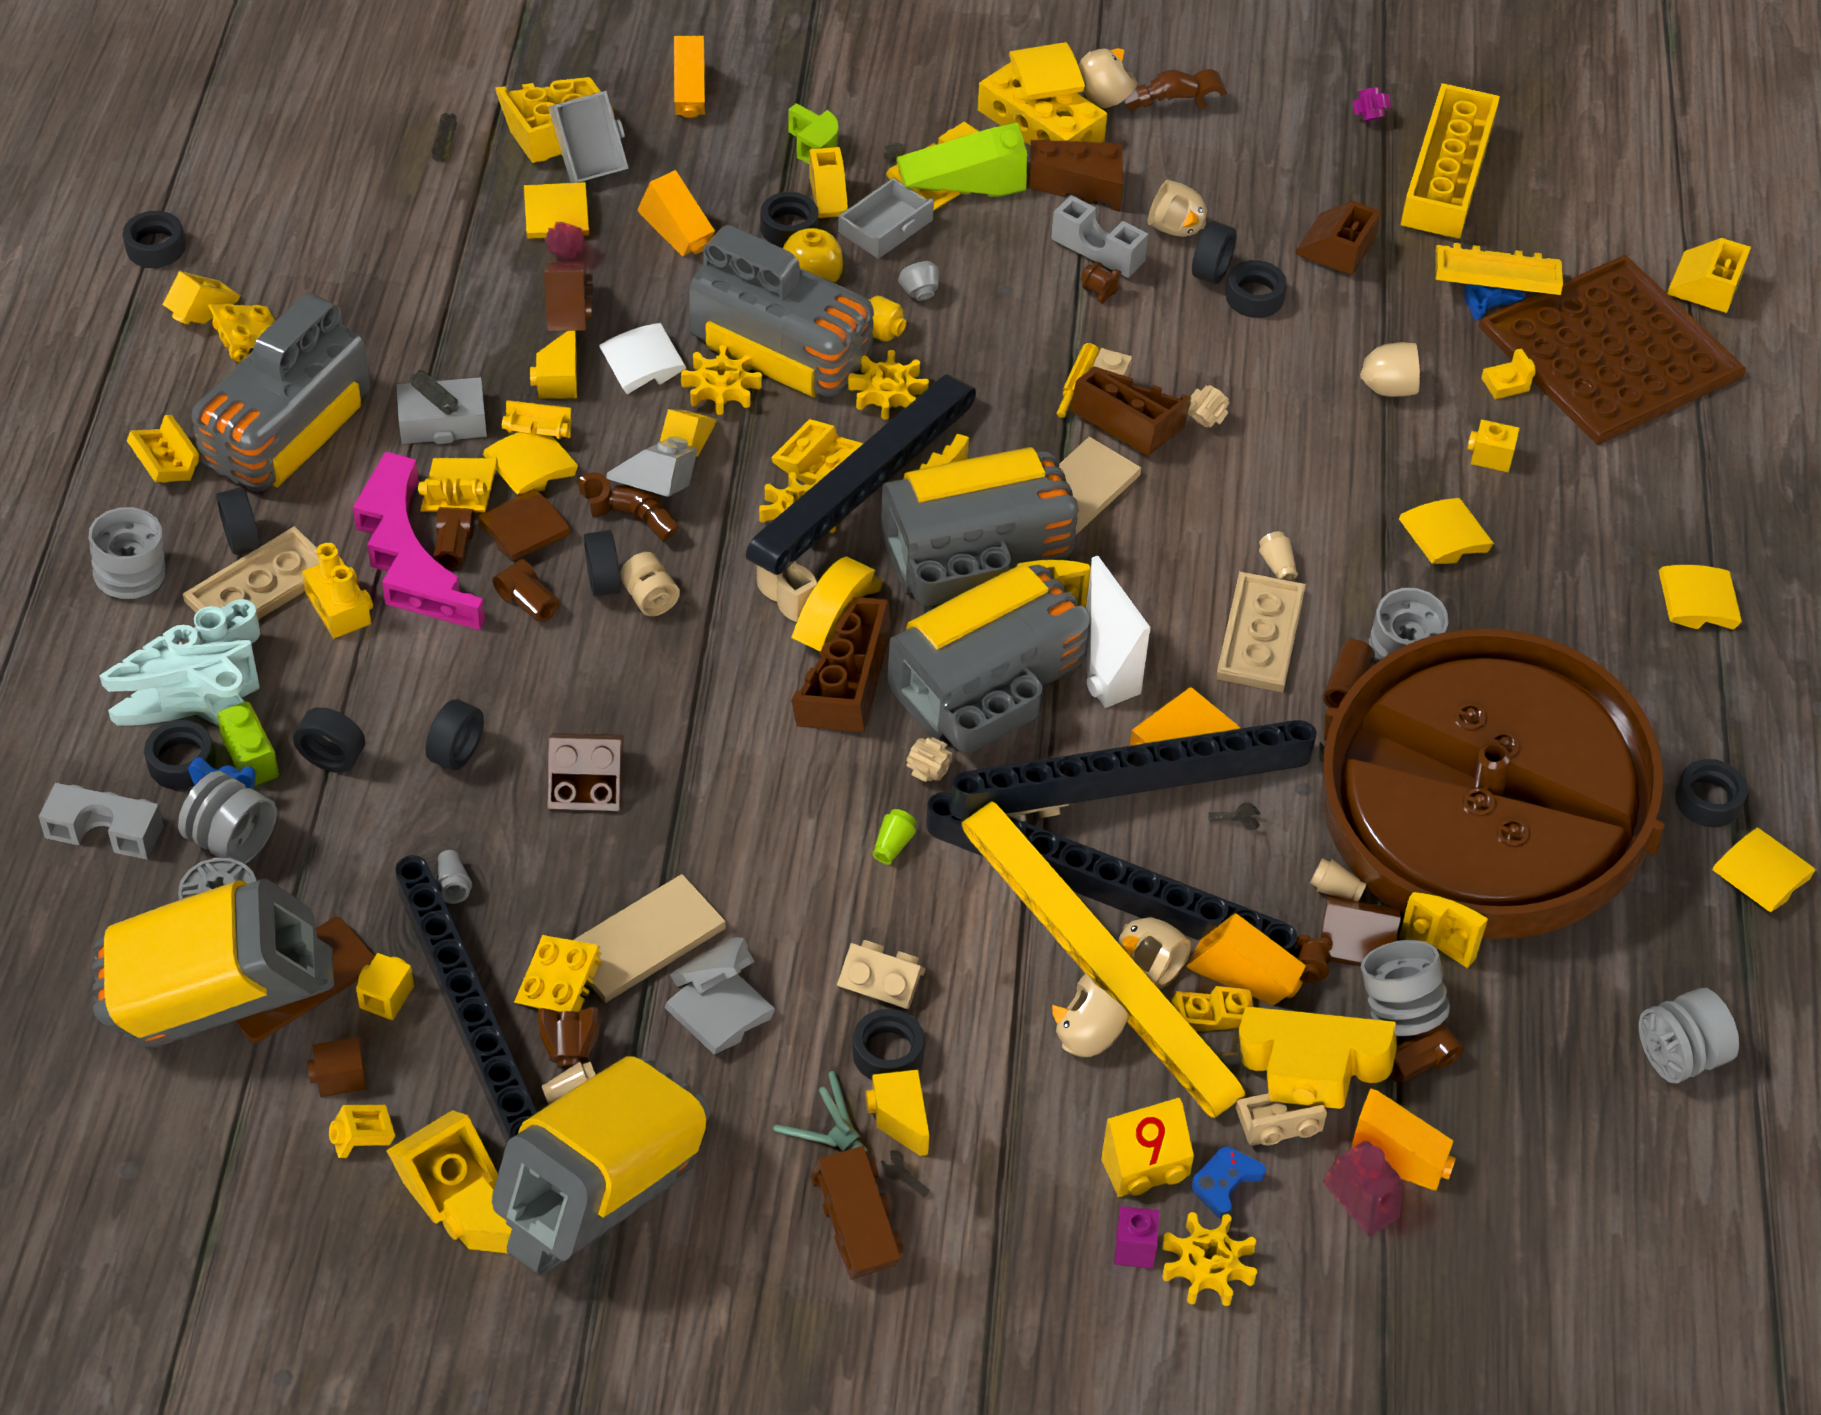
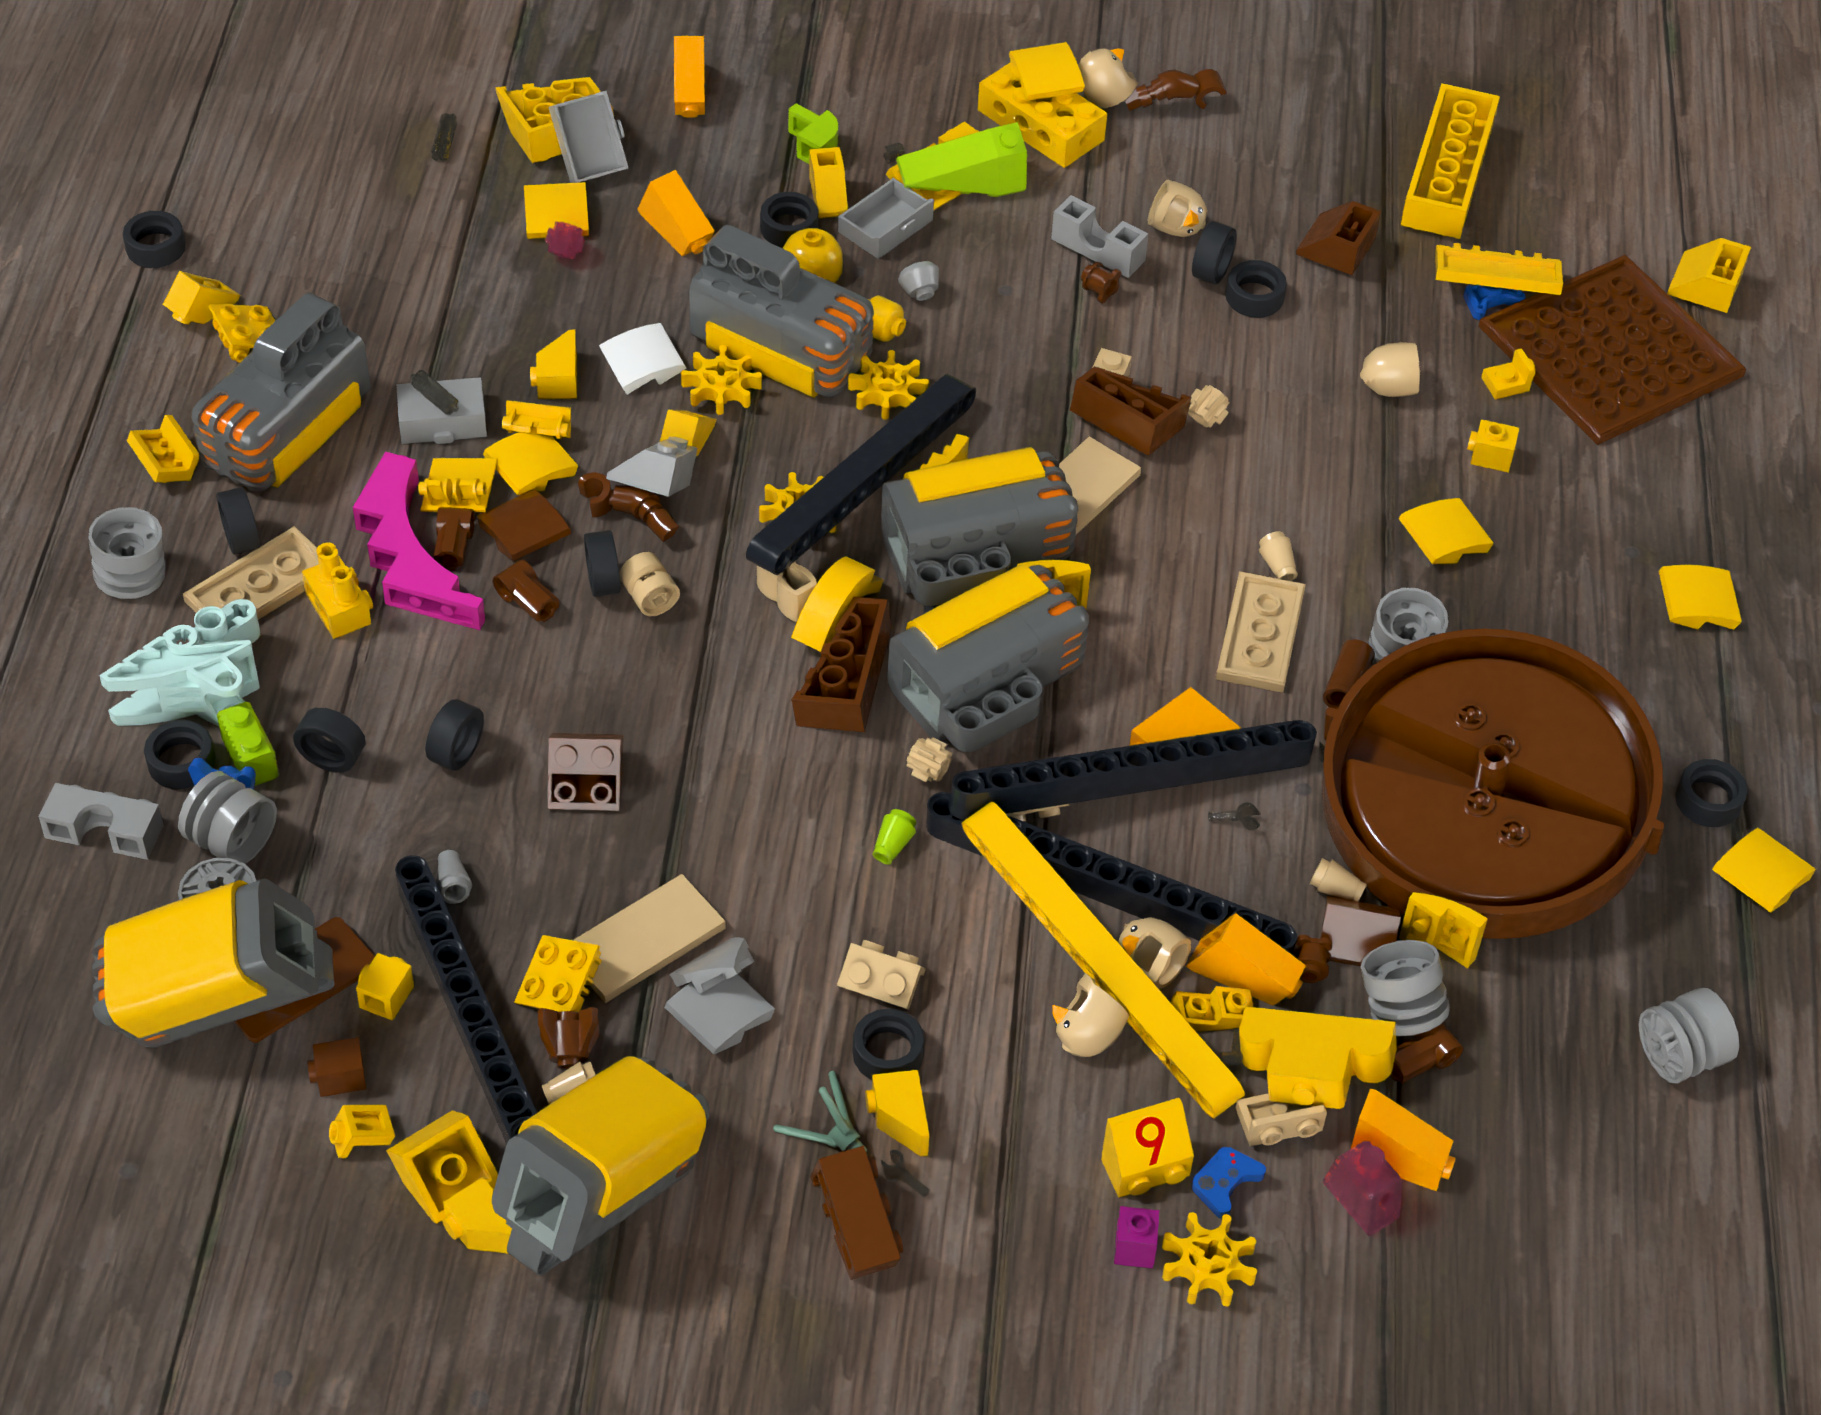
(568, 295): reddish brown wedge -> none
(814, 451): yellow slope -> none
(1078, 169): reddish brown wedge -> none
(1082, 365): yellow axle -> none
(1115, 639): white slope -> none
(1371, 104): magenta gear -> none

